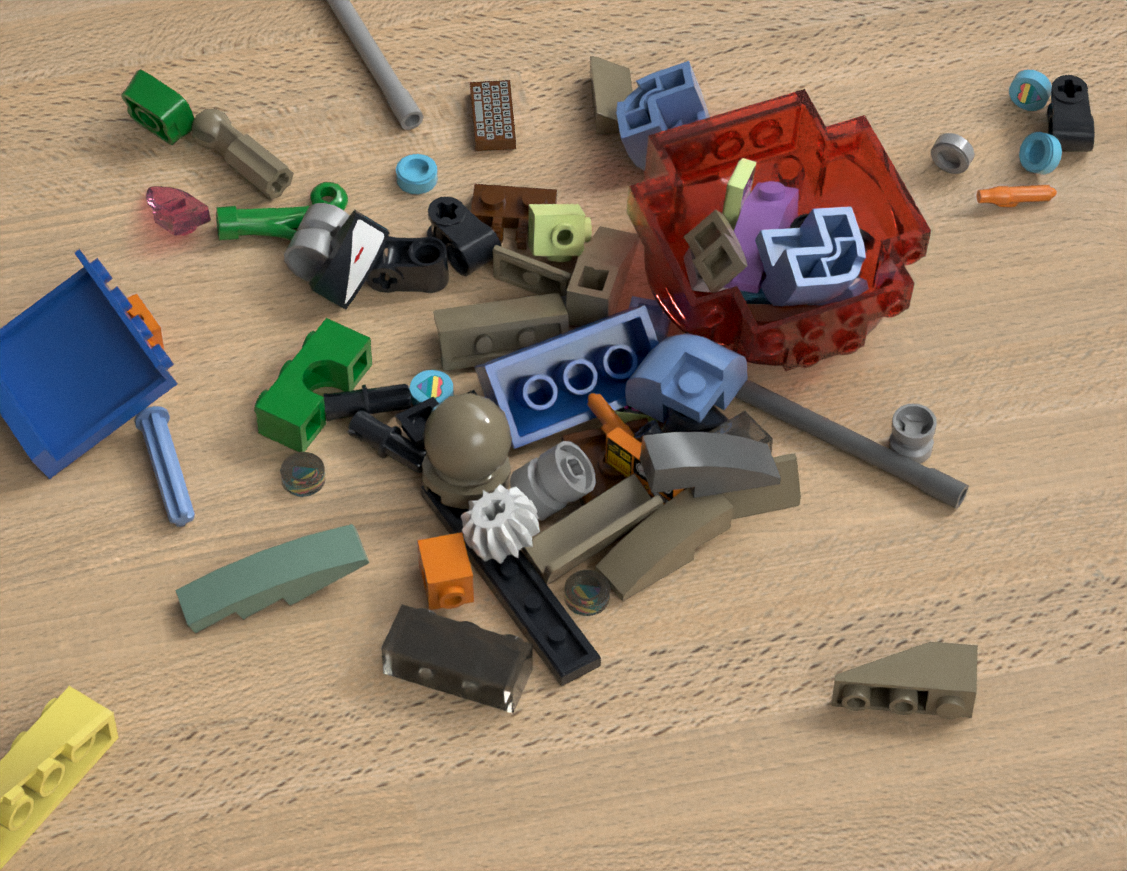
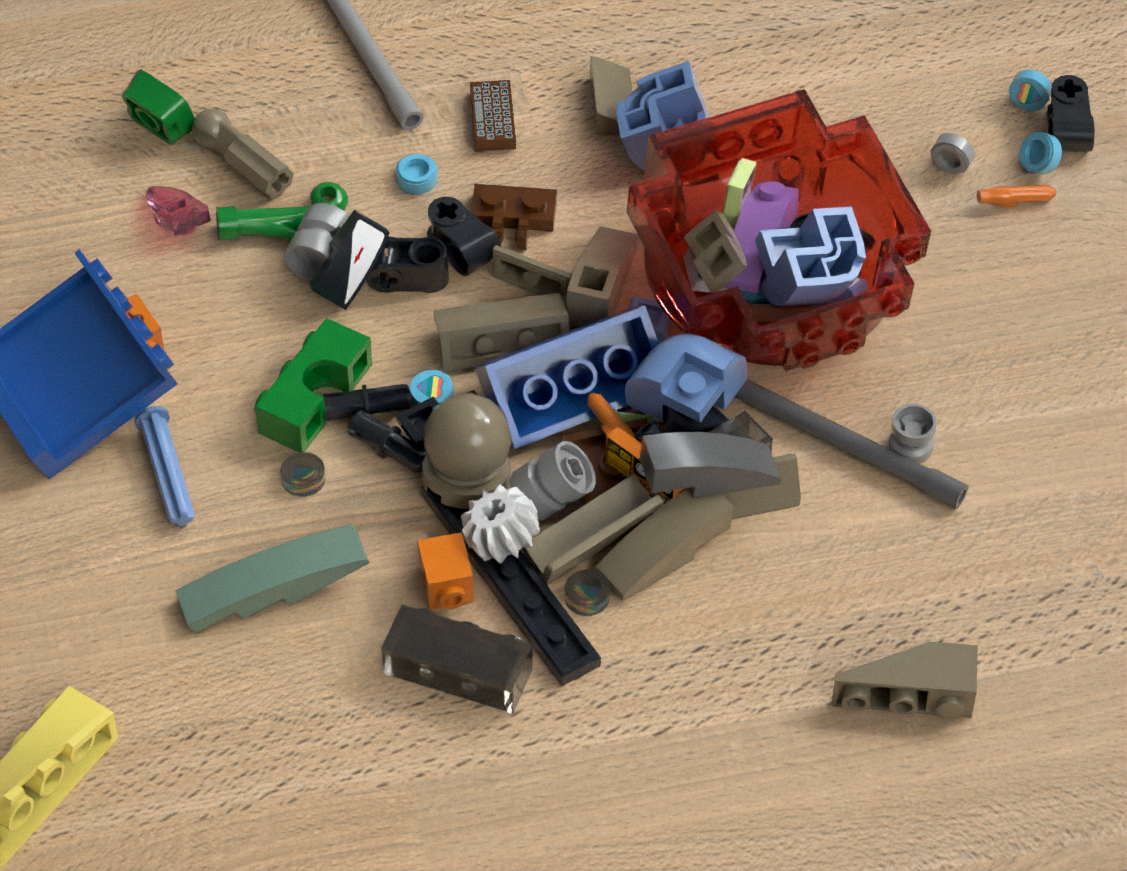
(558, 231): yellowish green brick -> none

